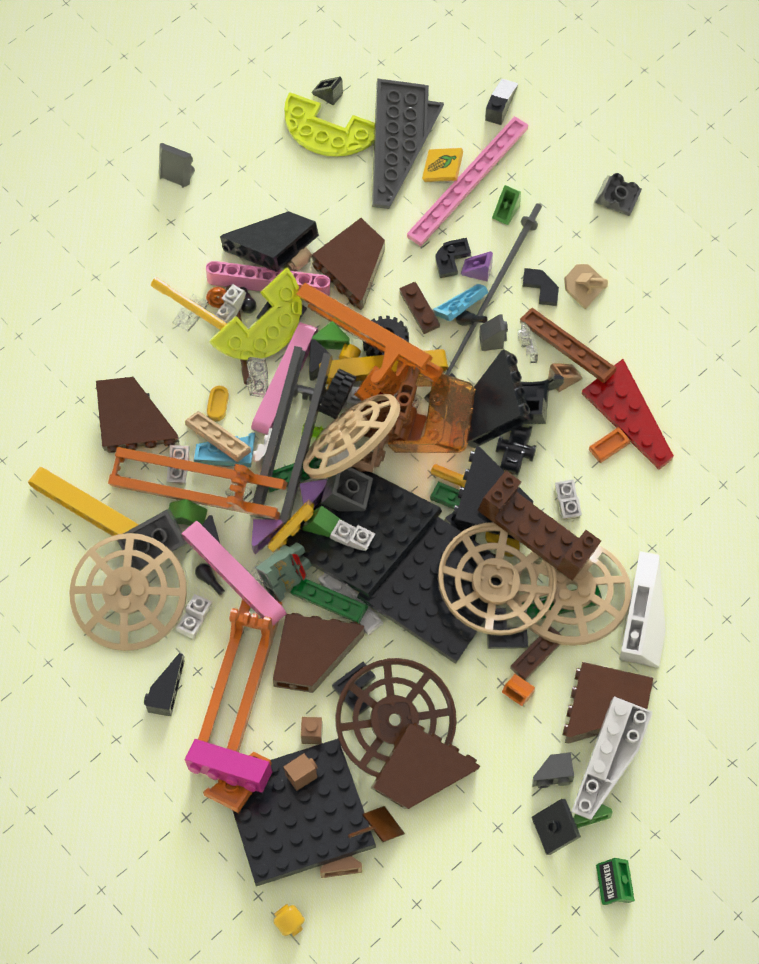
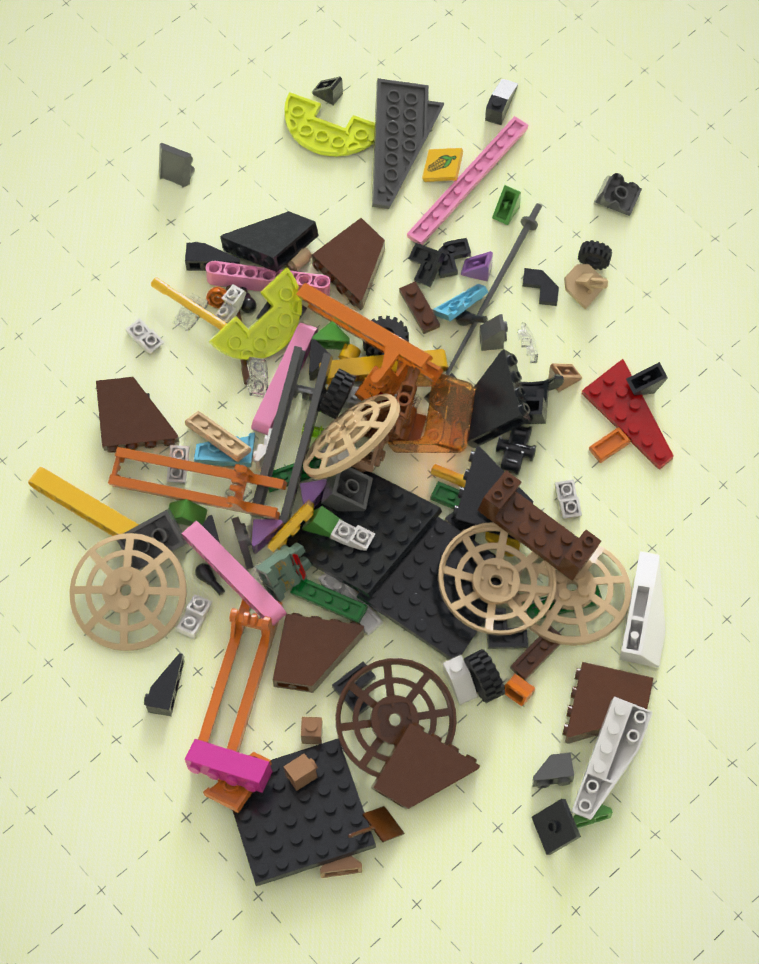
(144, 336): none -> white slope
(199, 254): none -> black slope
(217, 403): yellow tile -> none
(243, 541): none -> dark grey wing
(289, 920): yellow head -> none
(430, 263): none -> black plate
(459, 680): none -> white slope
(485, 676): none -> black tyre
(568, 345): dark orange plate -> none
(595, 254): none -> black tyre
(615, 881): green panel -> none
(647, 380): none -> black slope

